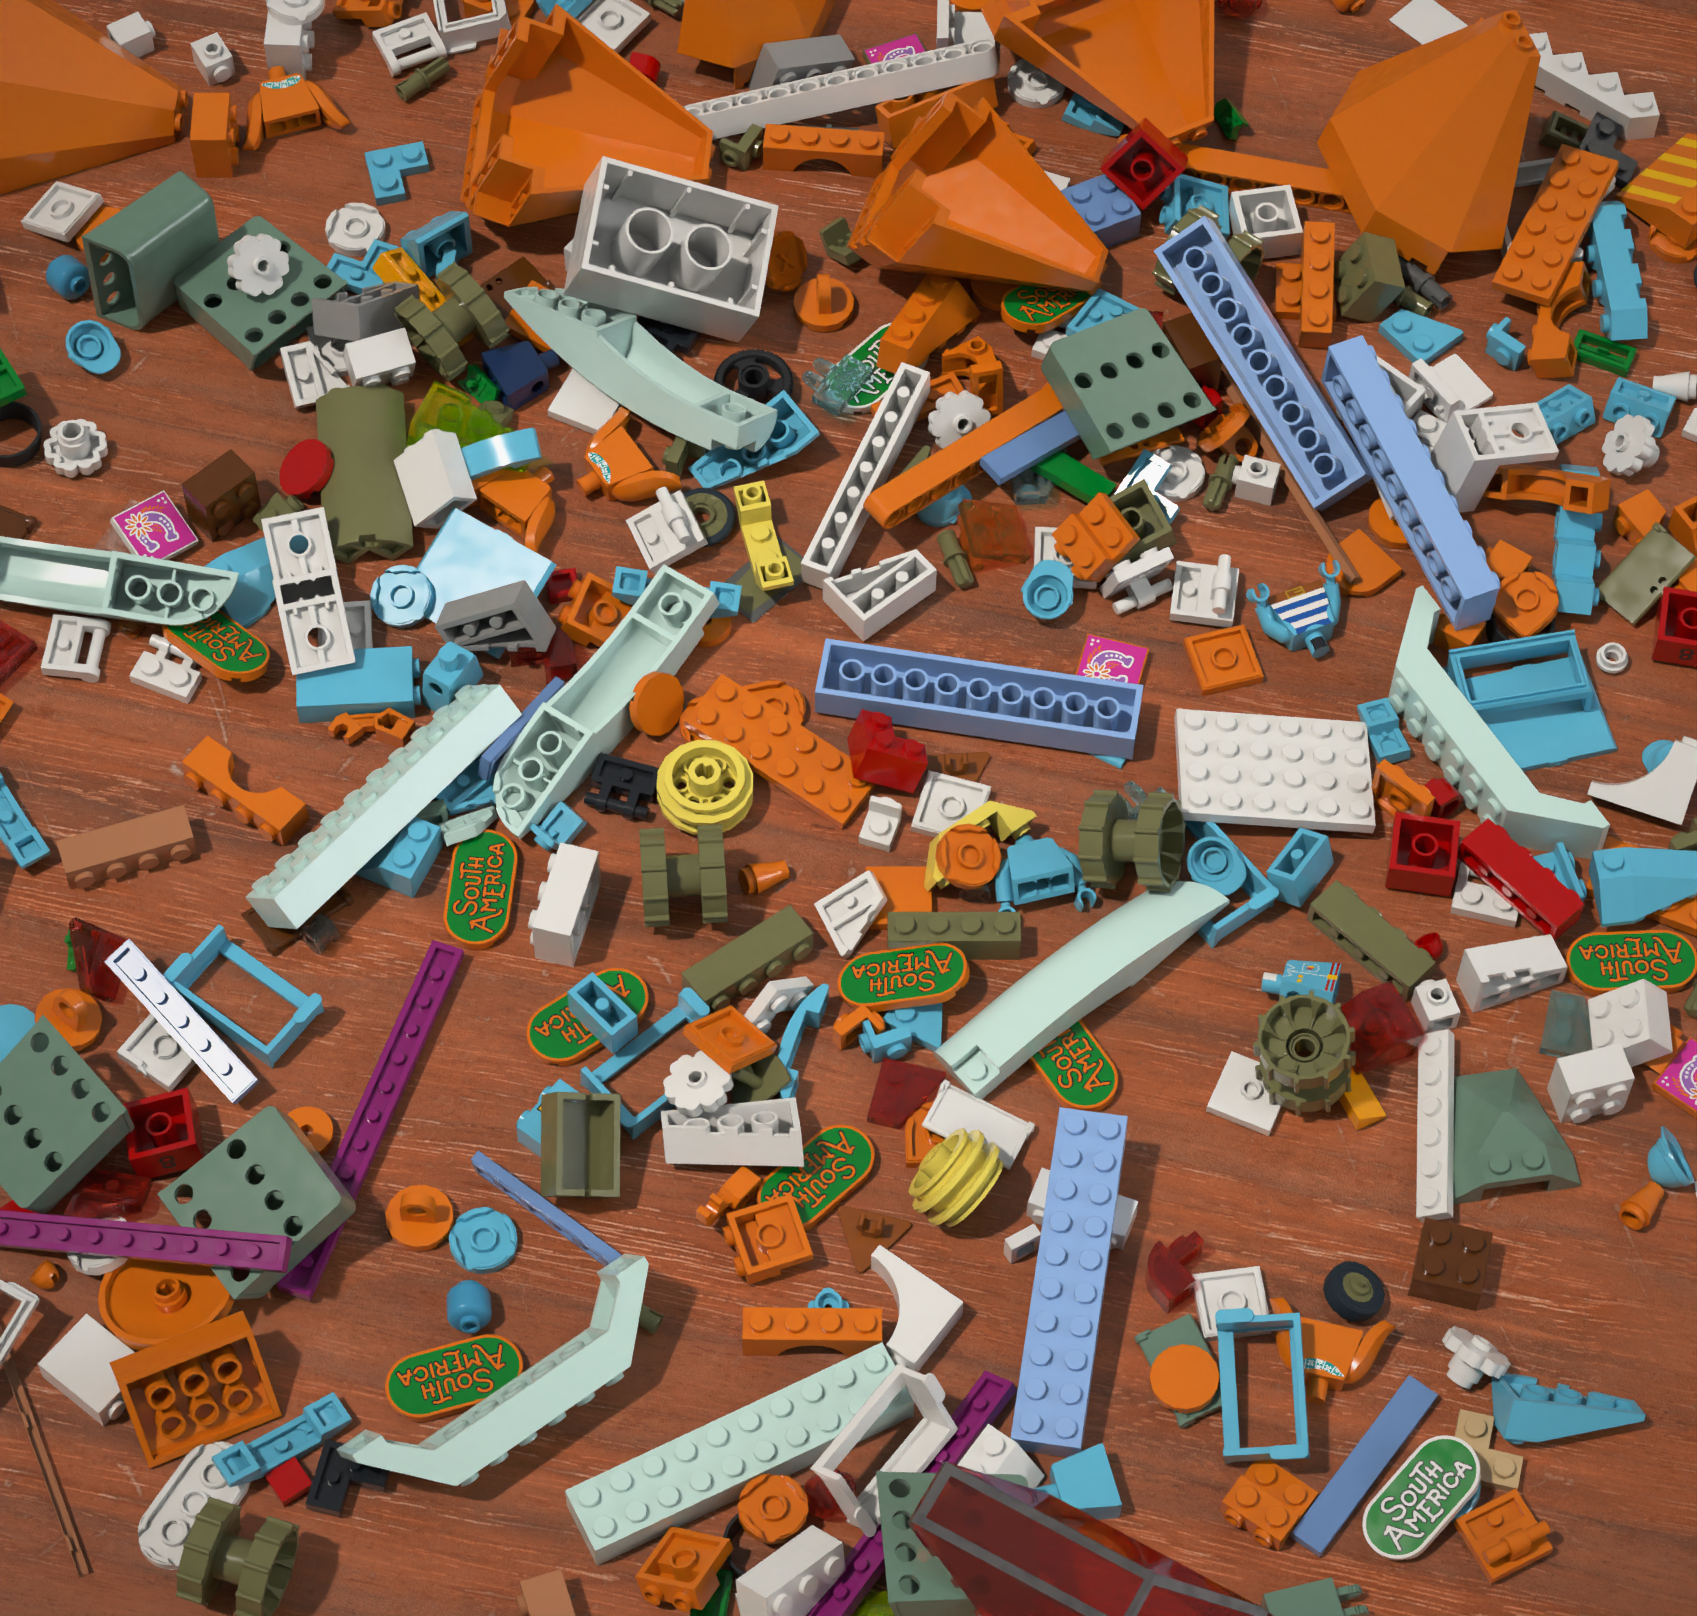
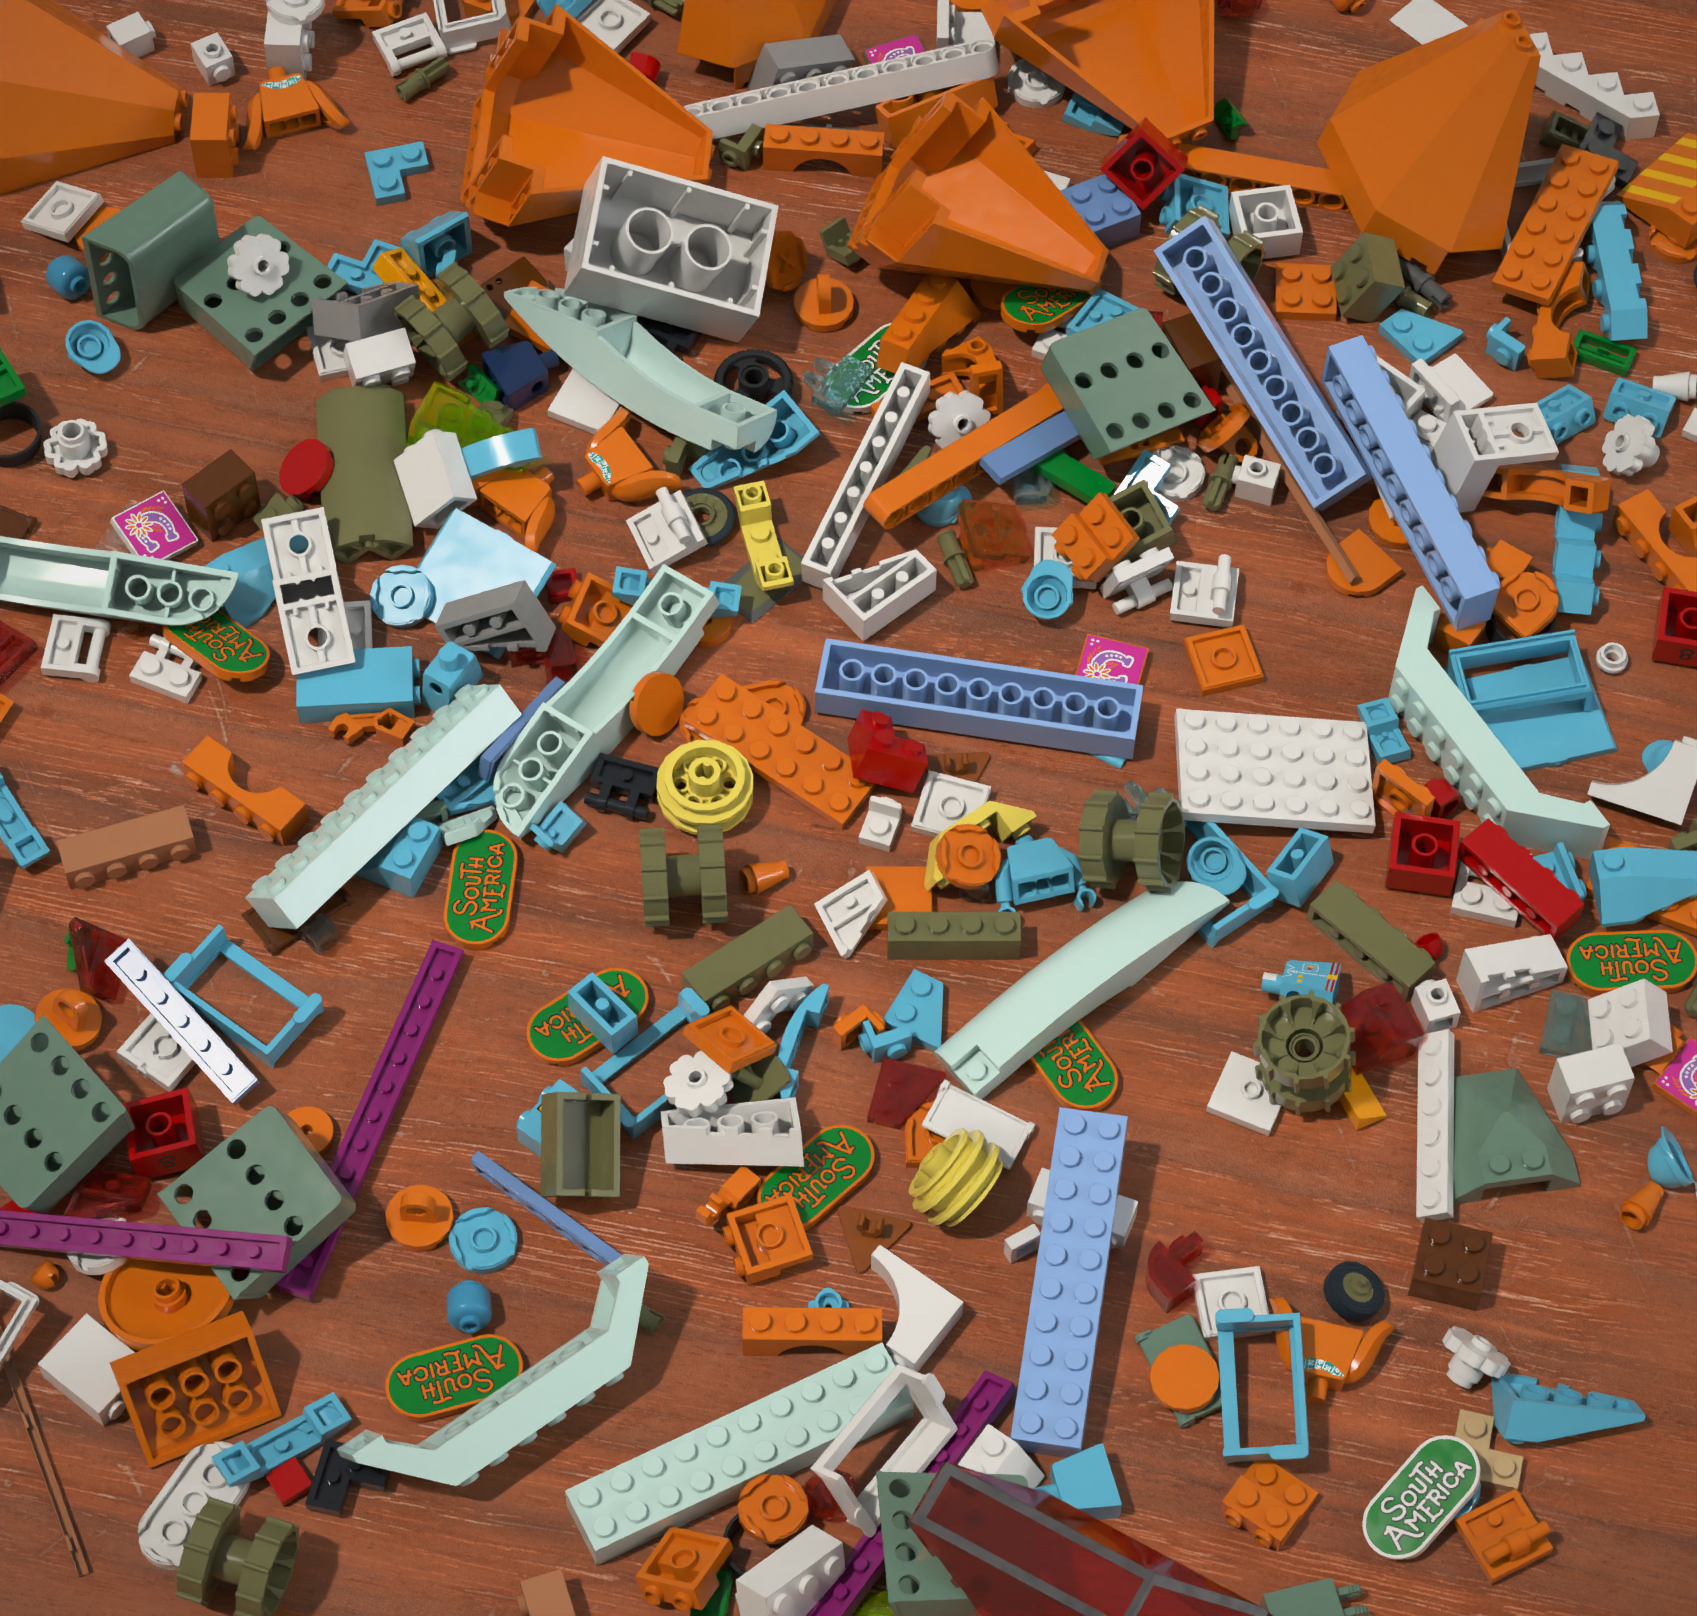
(308, 374): white wing -> none
(354, 229): white tile -> none
(565, 904): white brick -> none
(904, 977): tile -> none
(1302, 614): torso -> none
(1317, 285): orange arch -> none
(1364, 1466): medium blue tile -> none
(1631, 582): olive door -> none

